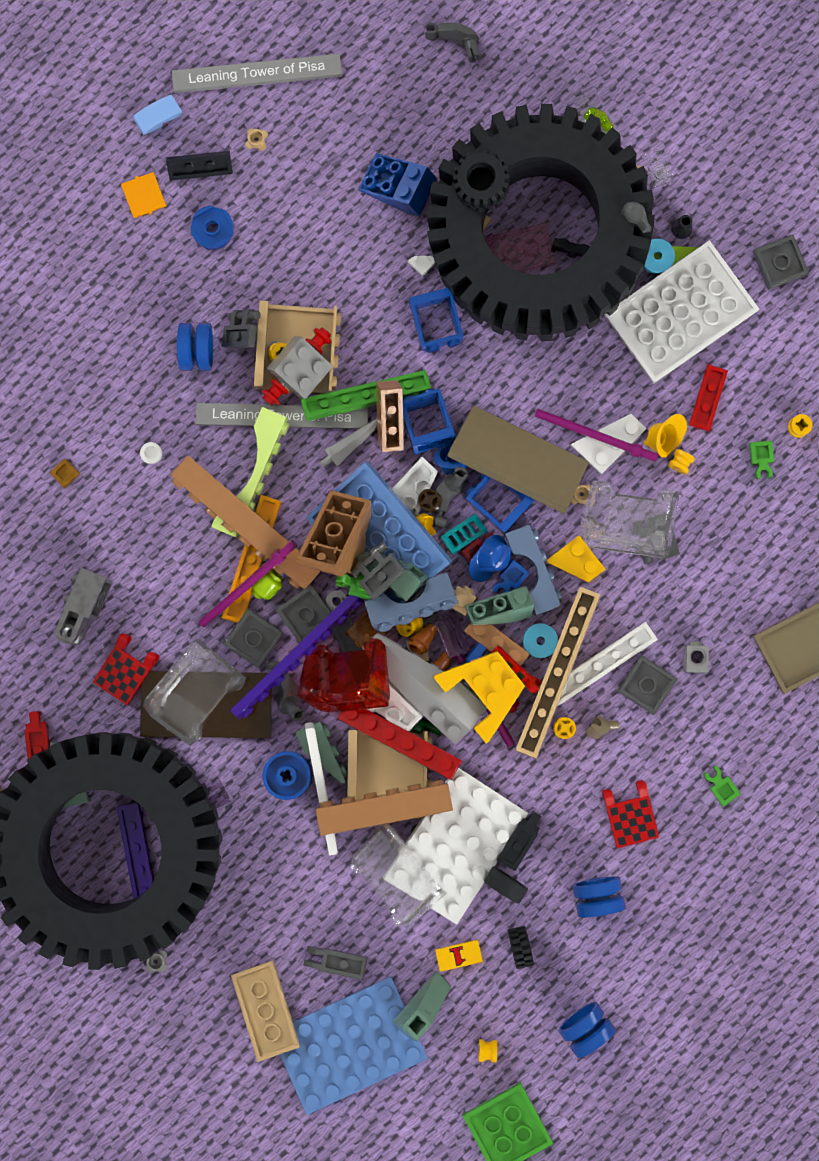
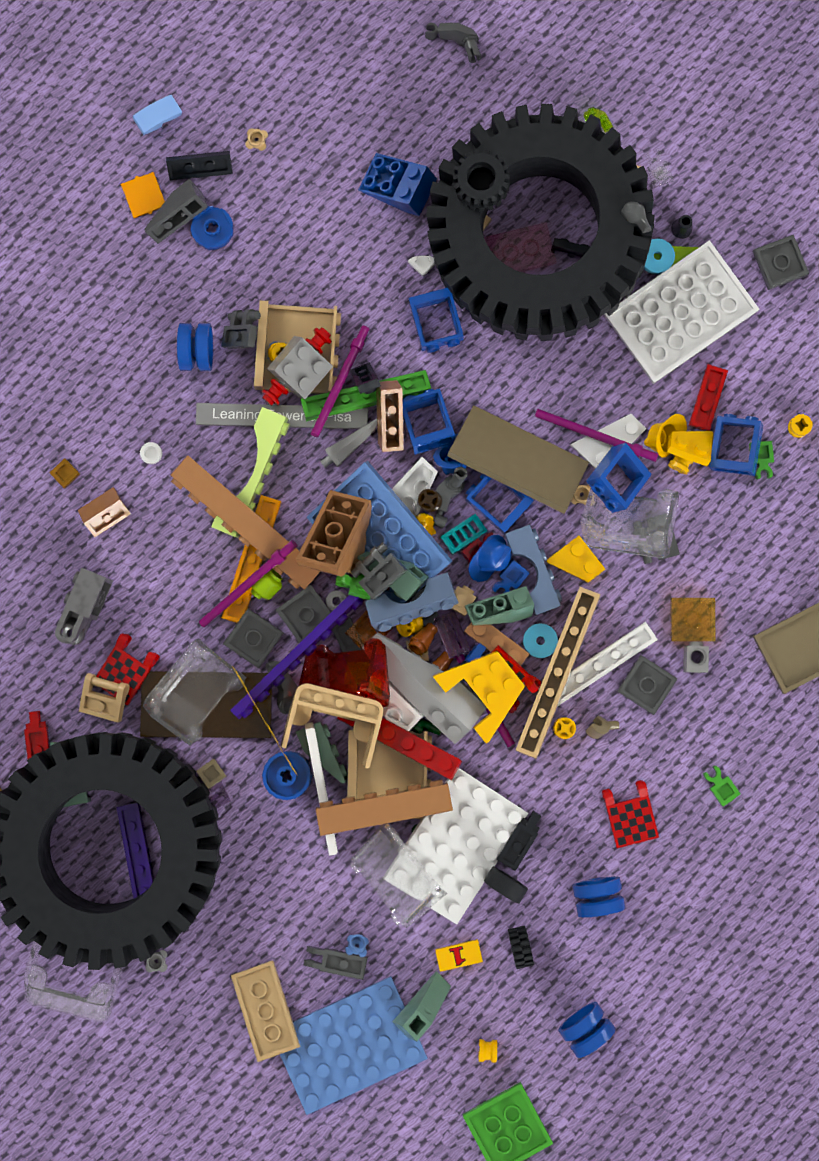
(92, 1007): none -> clear windscreen
(101, 704): none -> tan plate
(103, 512): none -> medium nougat panel
(176, 211): none -> dark grey slope
(211, 773): none -> dark tan plate
(256, 73): light grey tile -> none
(264, 720): none -> yellow piece
(356, 347): none -> magenta bar
(357, 939): none -> medium blue plate
(364, 711): none -> tan windscreen
(365, 378): none -> black plate
(631, 466): none -> blue window
(691, 445): none -> yellow wing
(692, 619): none -> clear yellow plate
(735, 466): none -> blue window

